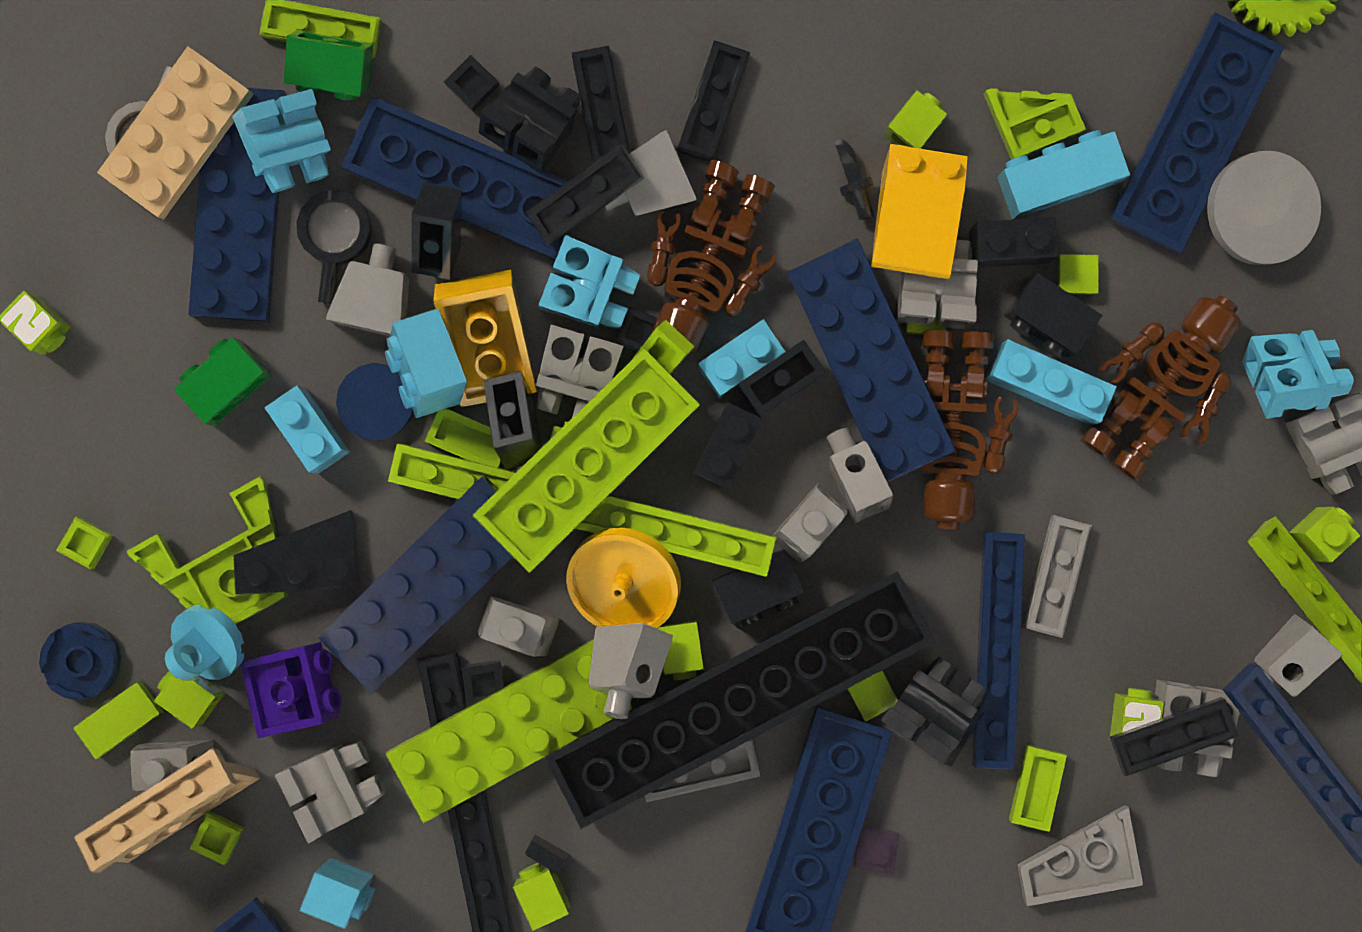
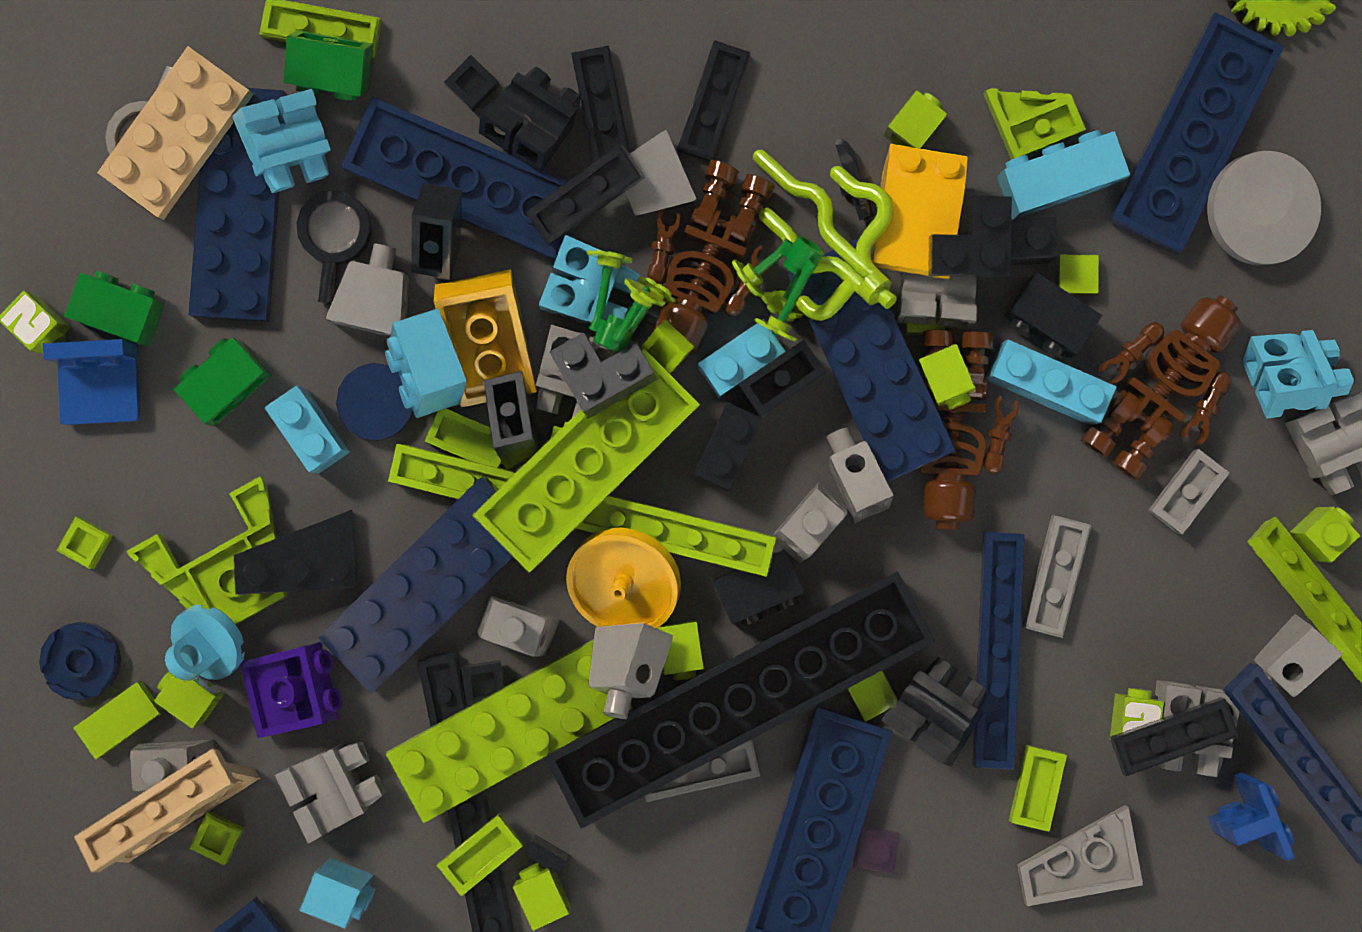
(96, 381): none -> blue bracket
(114, 309): none -> green brick
(480, 854): none -> lime tile
(597, 382): none -> black plate
(615, 332): none -> plant
(801, 260): none -> plant
(858, 271): none -> lime plant
(948, 377): none -> lime brick
(985, 248): none -> black plate
(1188, 491): none -> light grey plate
(1254, 818): none -> blue bracket

